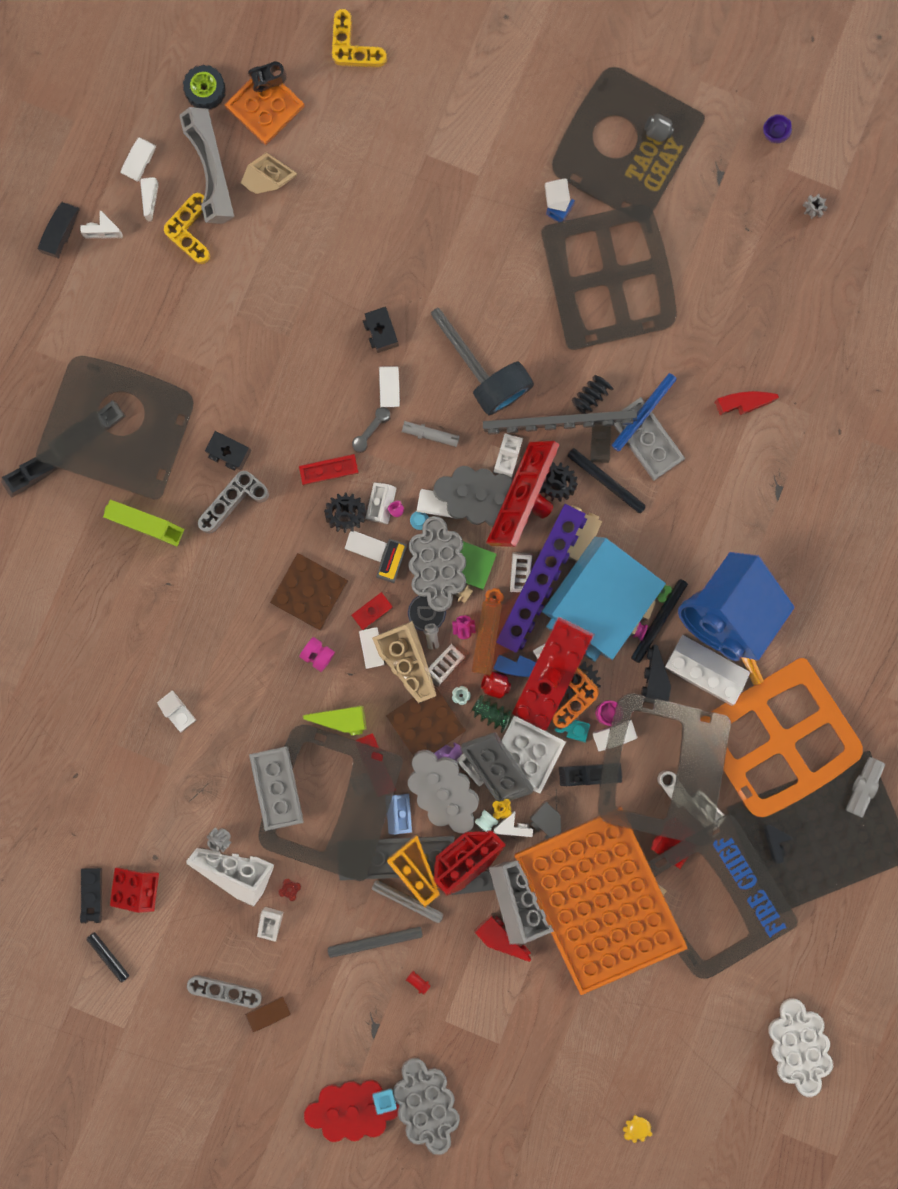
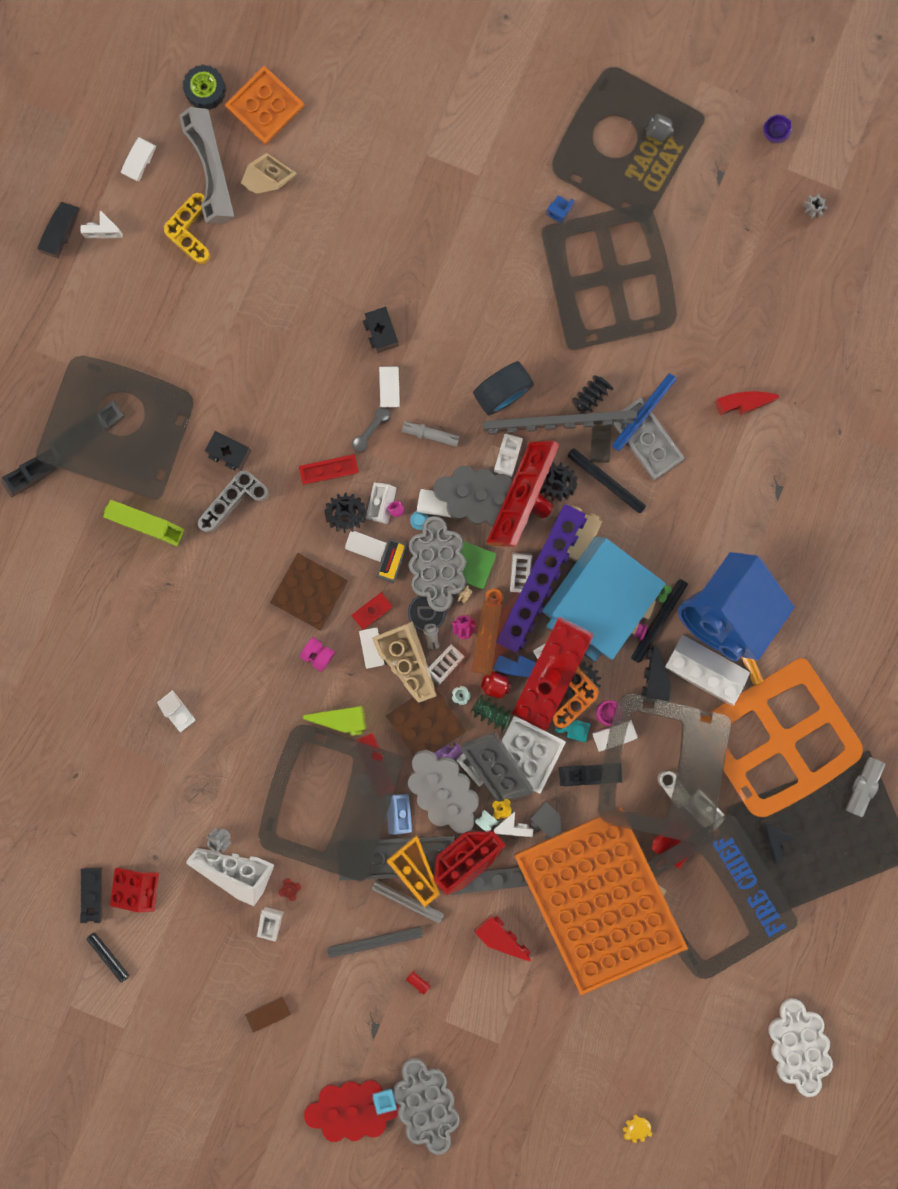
(149, 191): white slope -> none
(224, 991): light grey beam -> none
(266, 76): black piece -> none
(276, 788): light grey tile -> none
(346, 48): yellow beam -> none
(459, 345): dark grey axle -> none
(518, 904): light grey wedge -> none
(557, 194): white slope -> none

